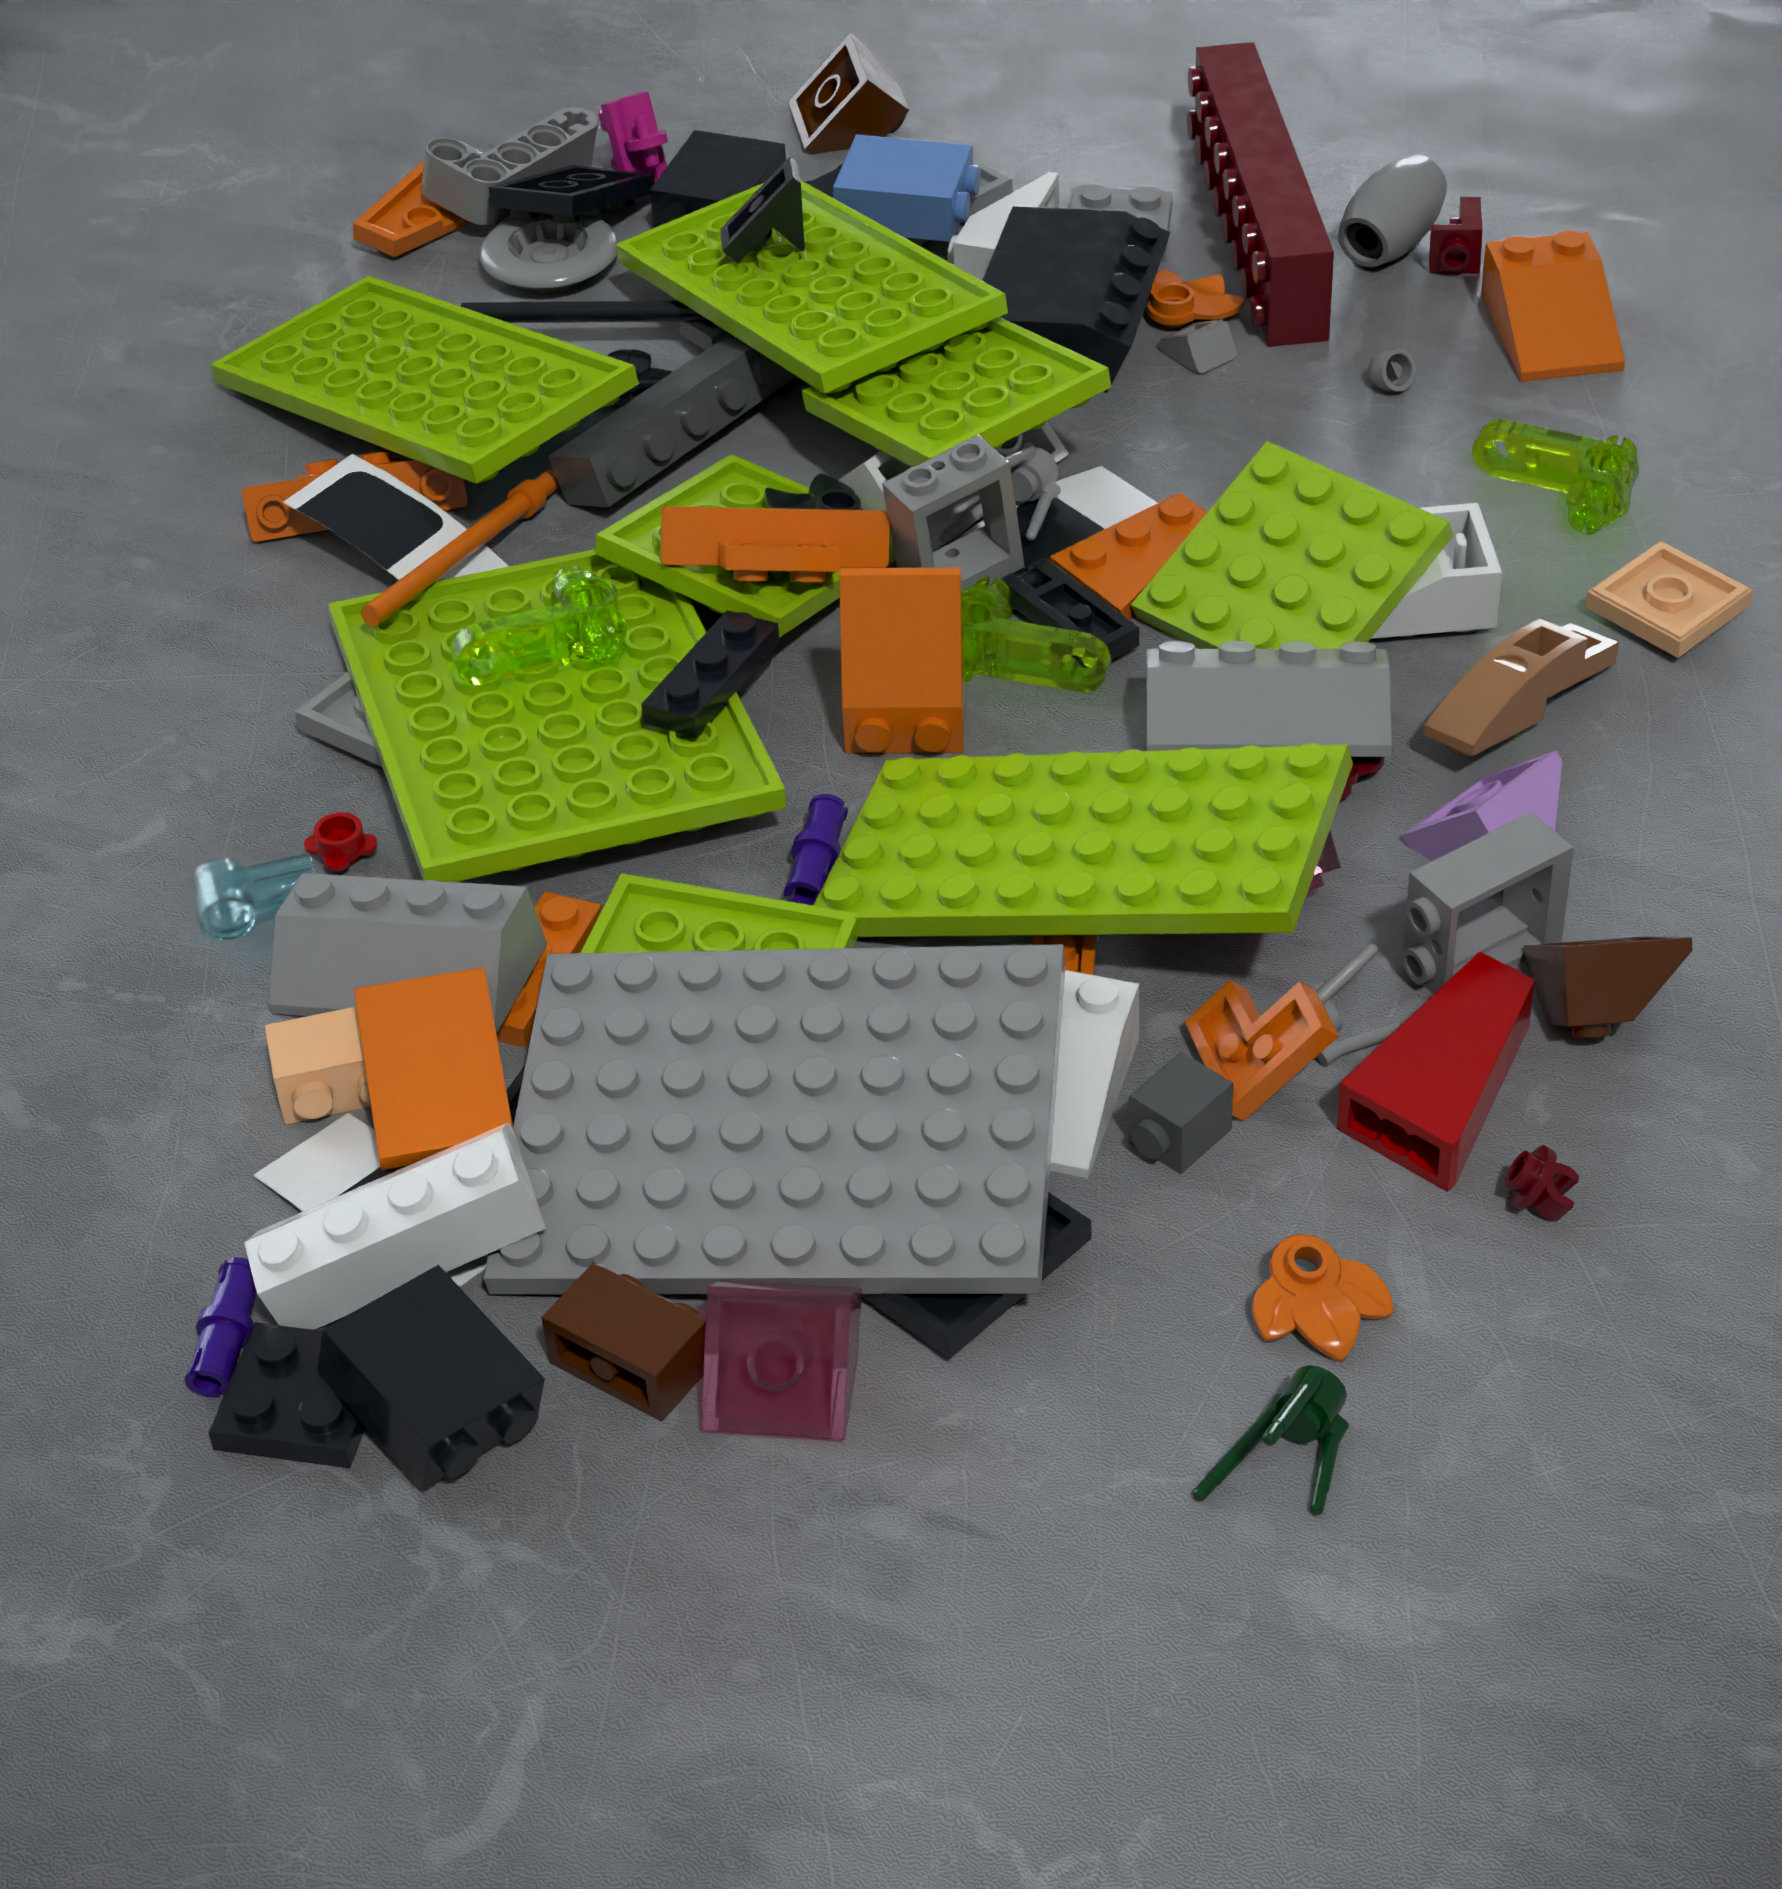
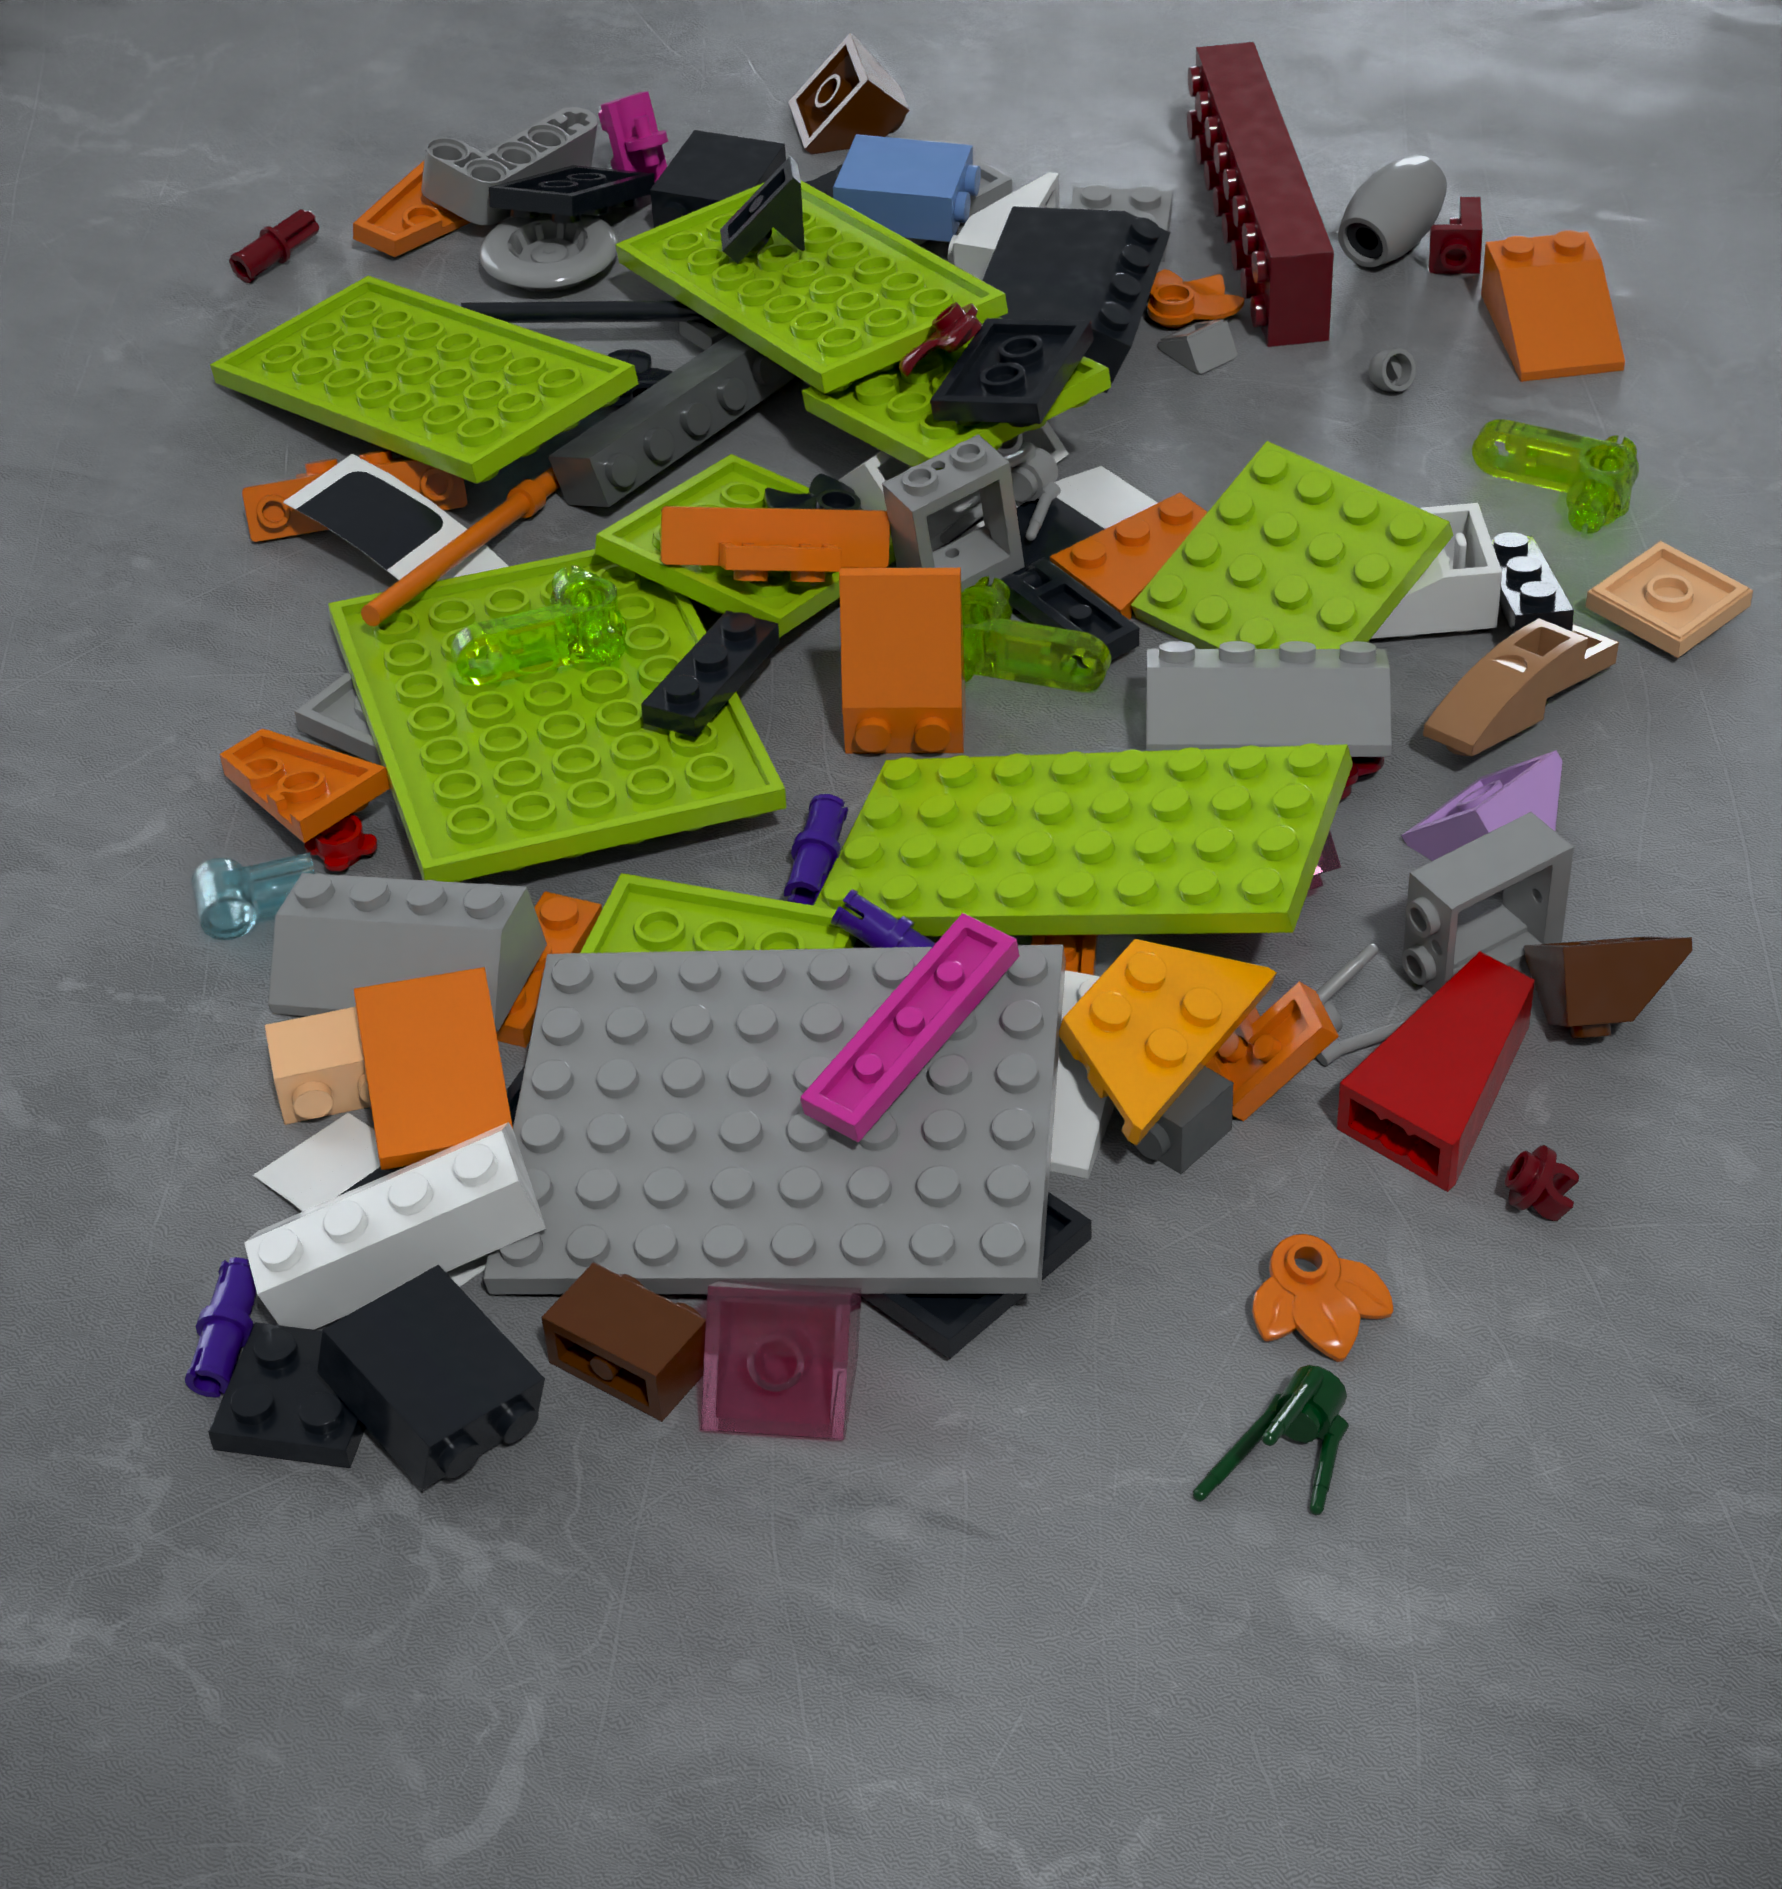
(274, 245): none -> dark red axle
(302, 782): none -> orange wing
(877, 927): none -> dark purple pin
(909, 1027): none -> dark pink plate
(953, 330): none -> dark red plate
(1012, 371): none -> black plate
(1158, 1024): none -> light orange wing
(1528, 584): none -> black plate

